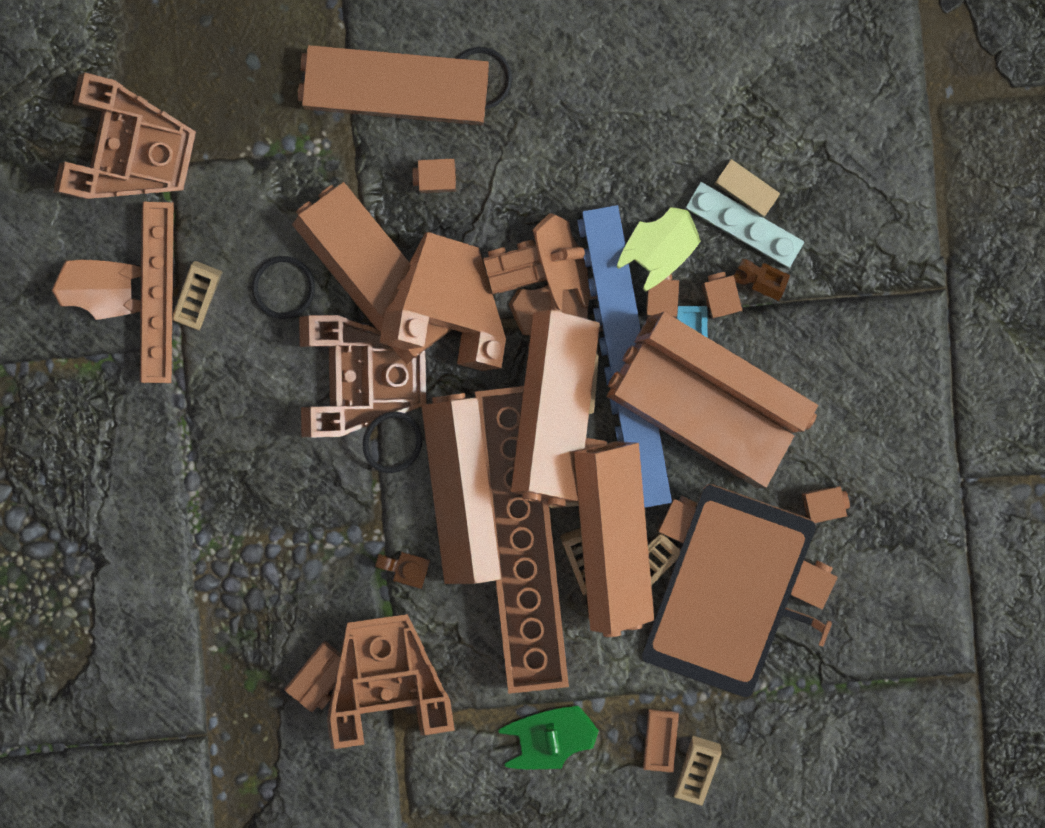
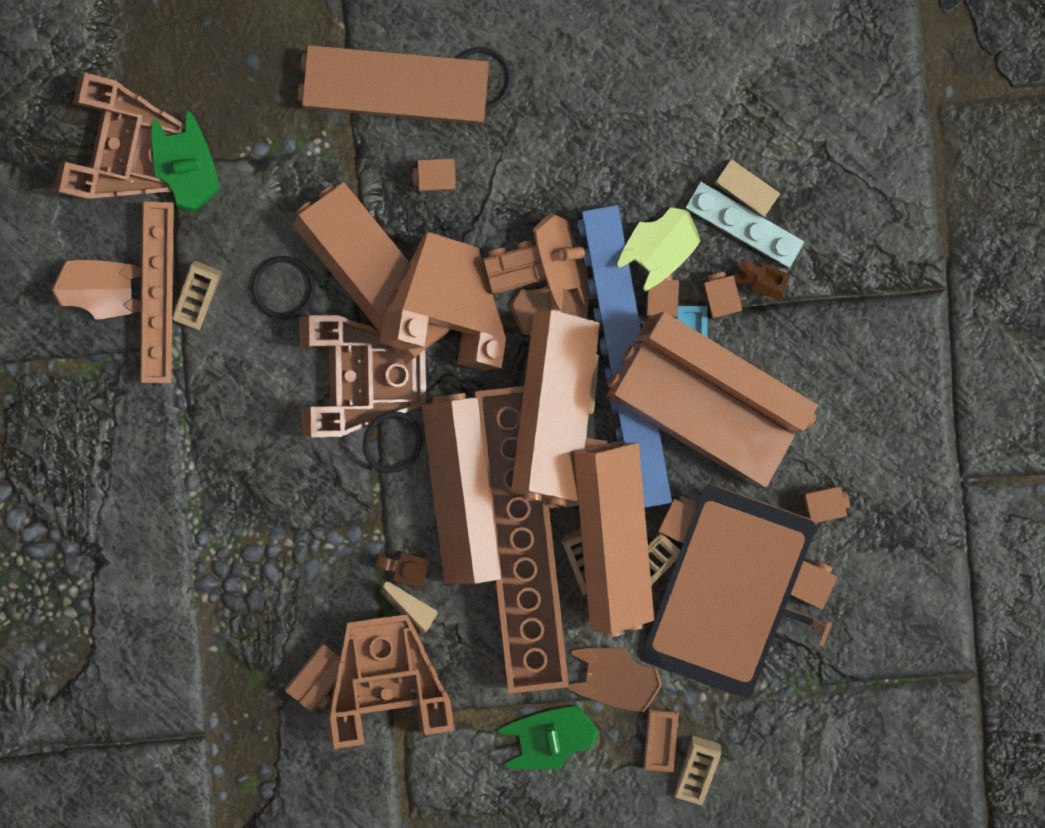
(185, 164): none -> green shield
(418, 612): none -> tan slope
(617, 679): none -> nougat shield

